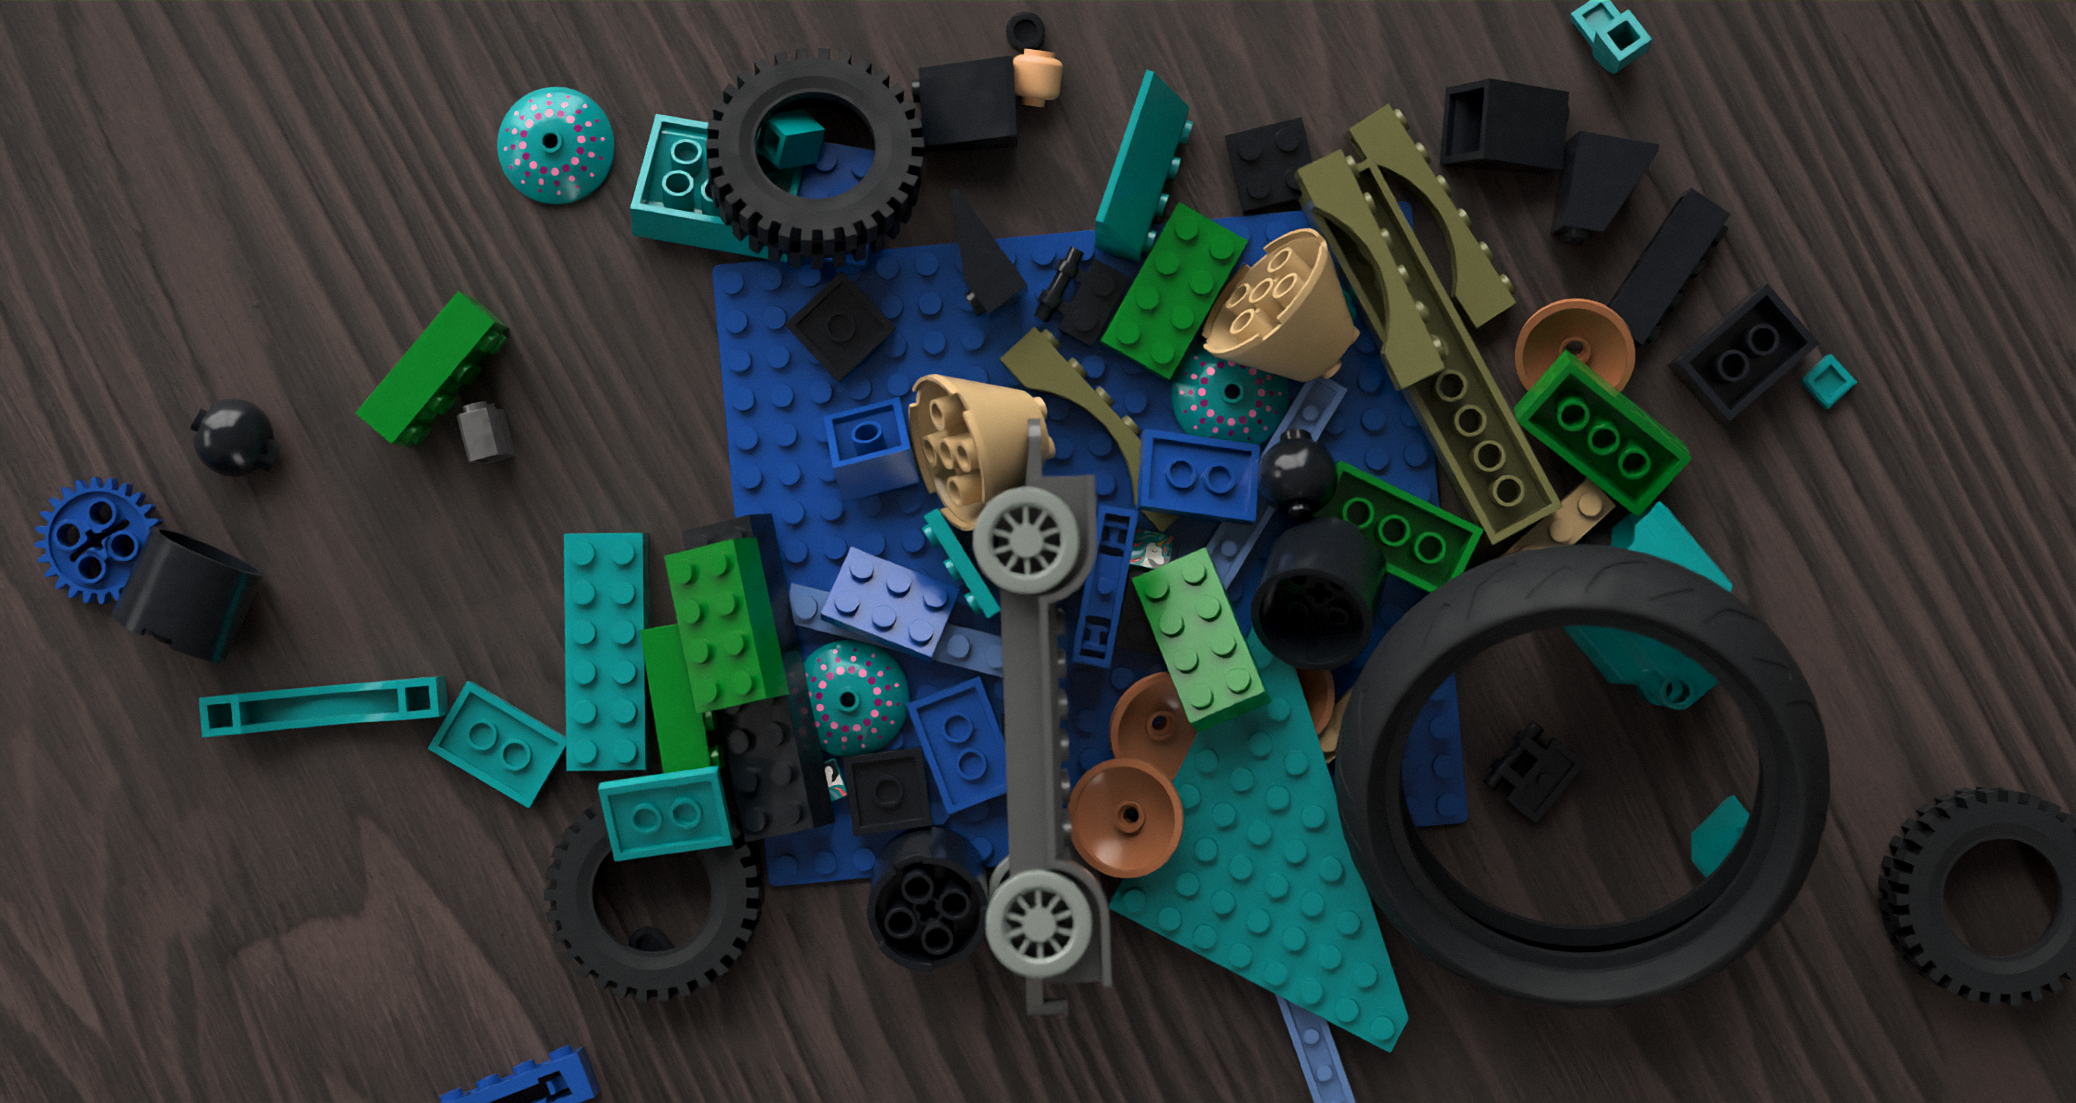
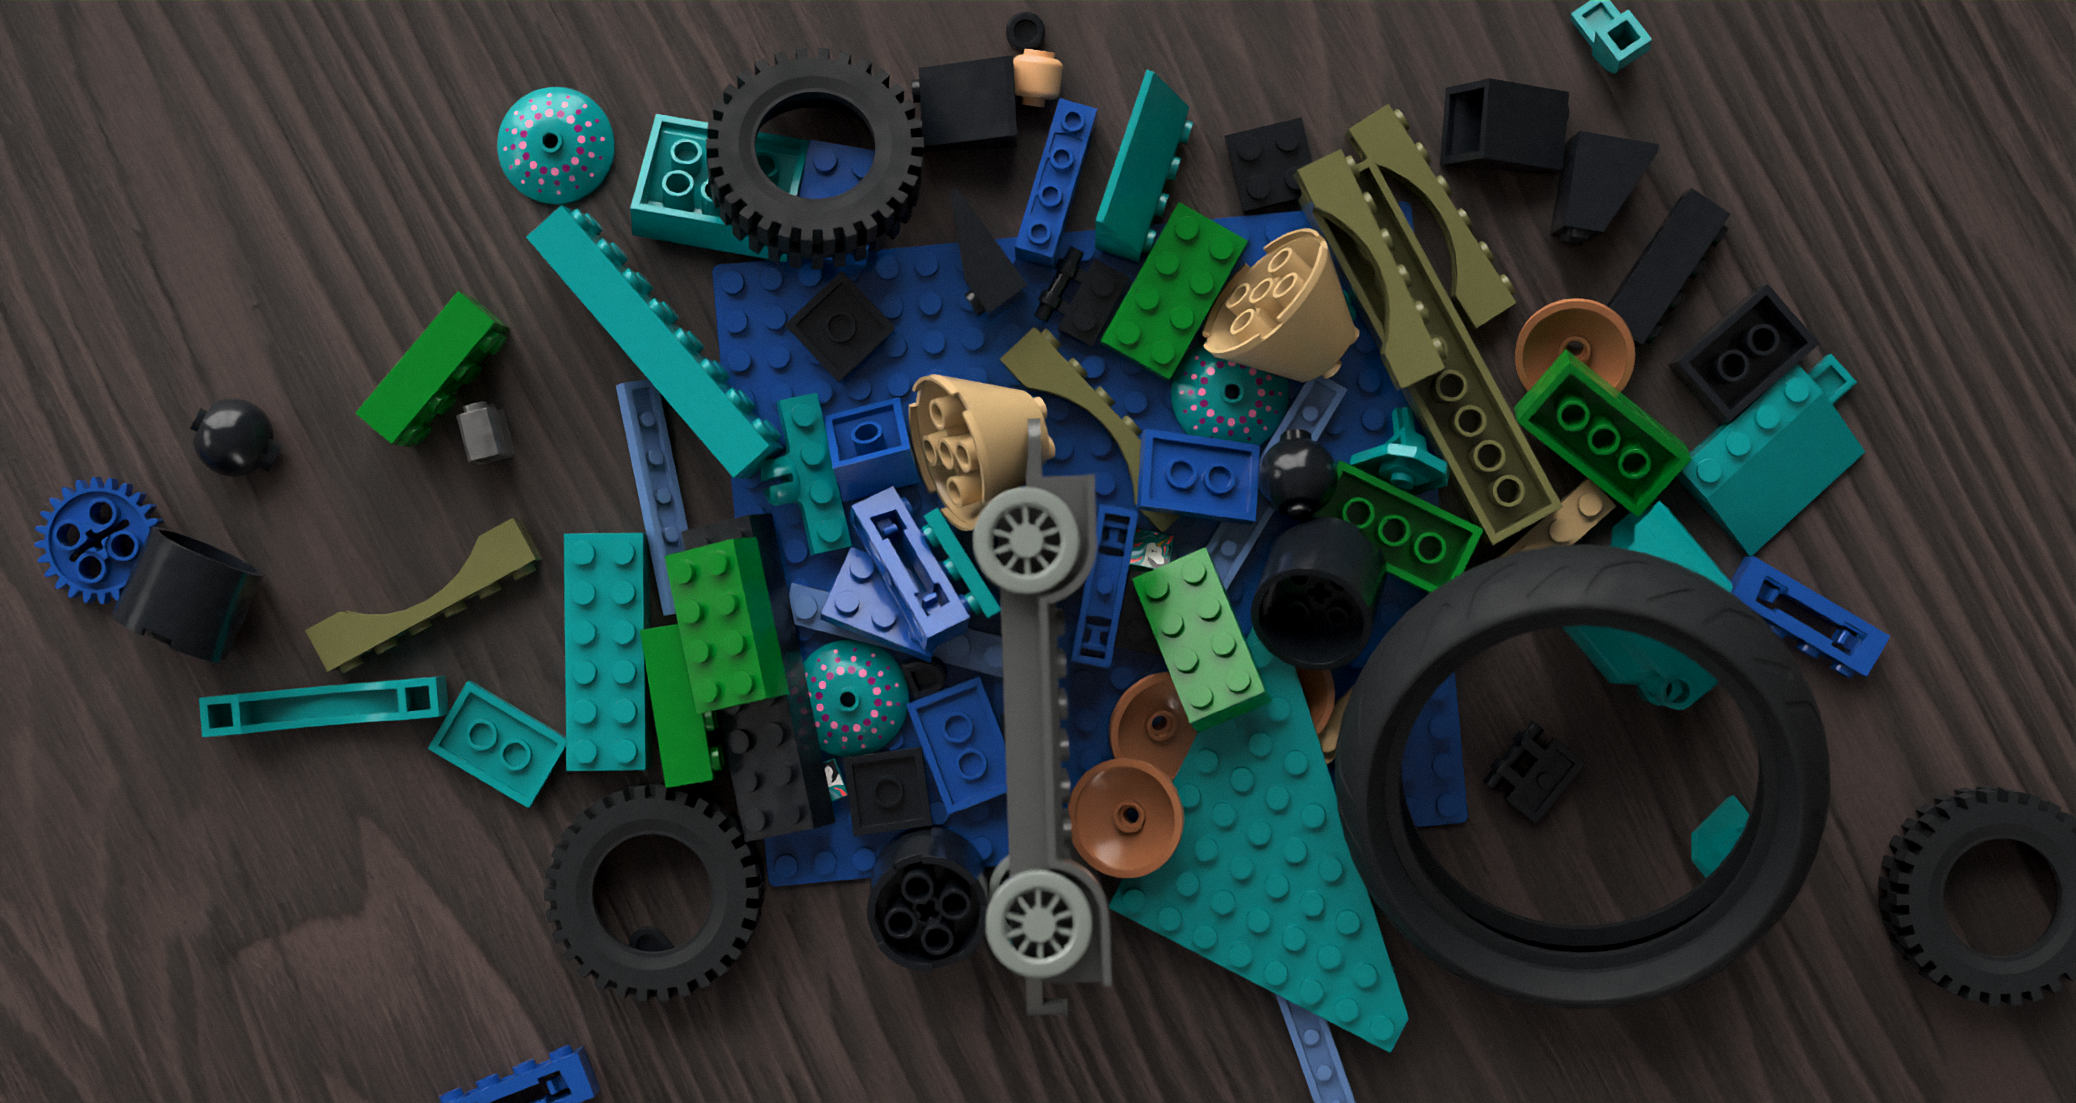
(495, 557): none -> olive arch
(654, 478): none -> medium blue plate
(655, 342): none -> teal brick
(666, 813): teal plate -> none
(790, 139): teal brick -> none
(808, 475): none -> teal plate
(892, 514): none -> brick
(924, 677): none -> black tile
(1056, 183): none -> blue brick
(1404, 458): none -> teal piece
(1770, 460): none -> teal slope
(1860, 650): none -> blue brick

